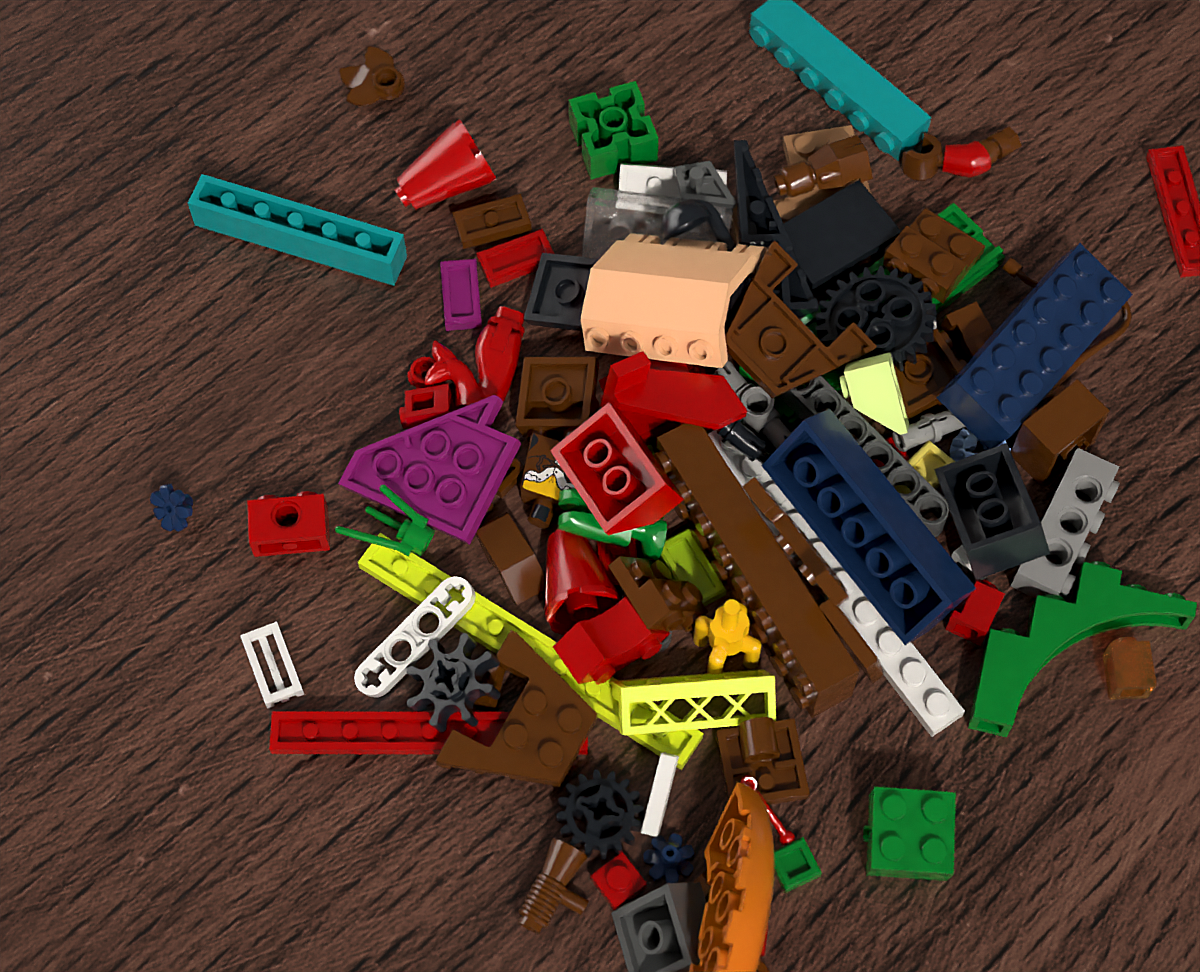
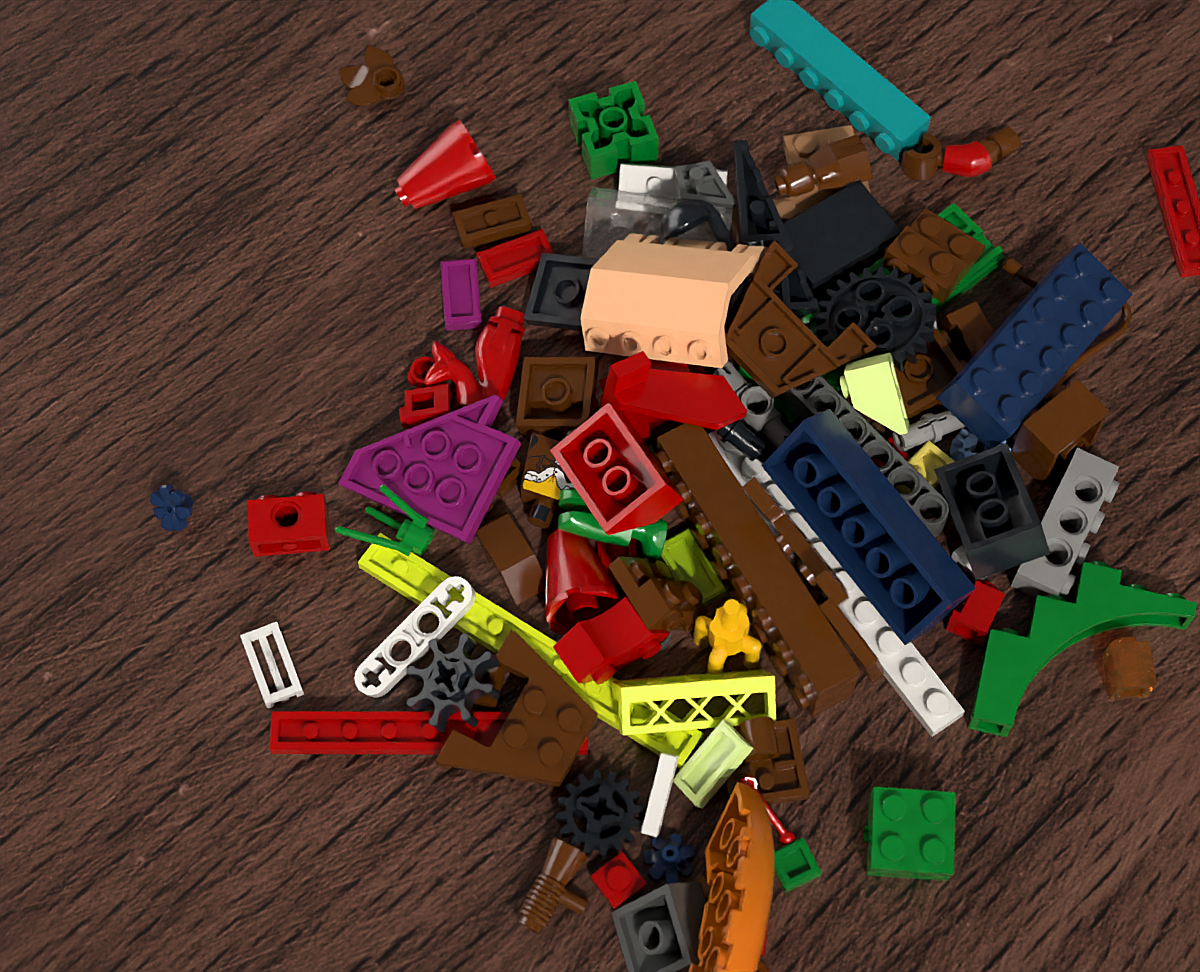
(298, 229): teal brick -> none
(712, 764): none -> yellowish green tile

